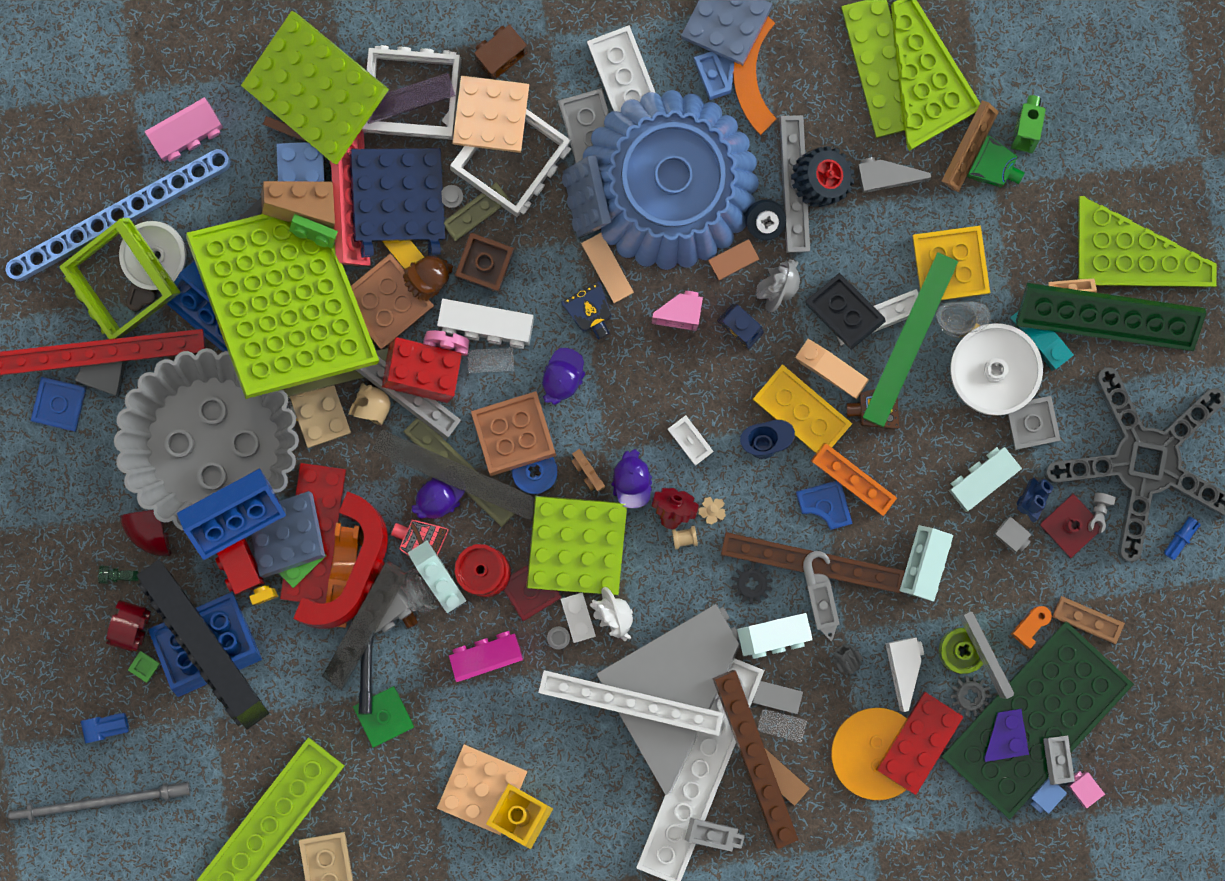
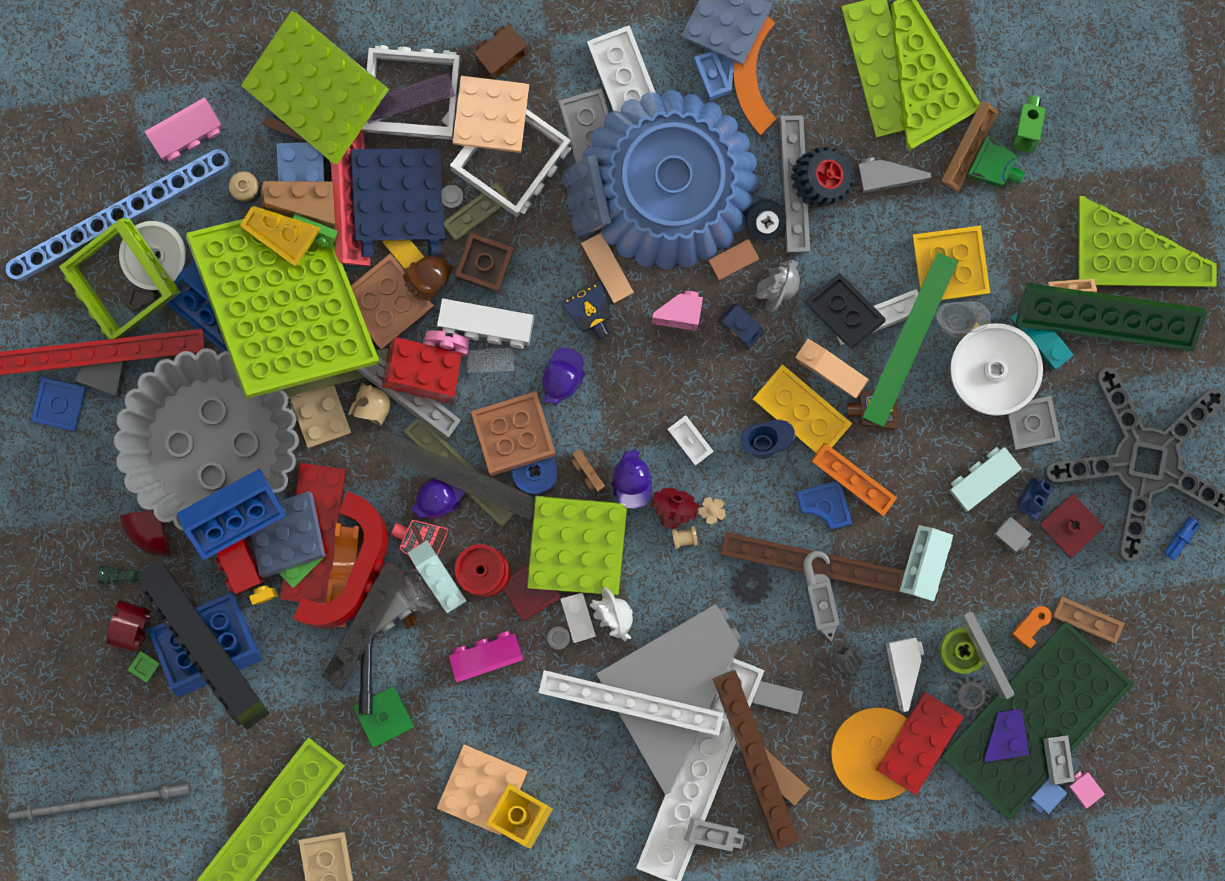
(99, 728): blue piece -> none
(244, 186): none -> tan head
(280, 233): none -> yellow wing
(774, 635): light aqua brick -> none
(781, 725): clear plate -> none
(1102, 501): light grey piece -> none

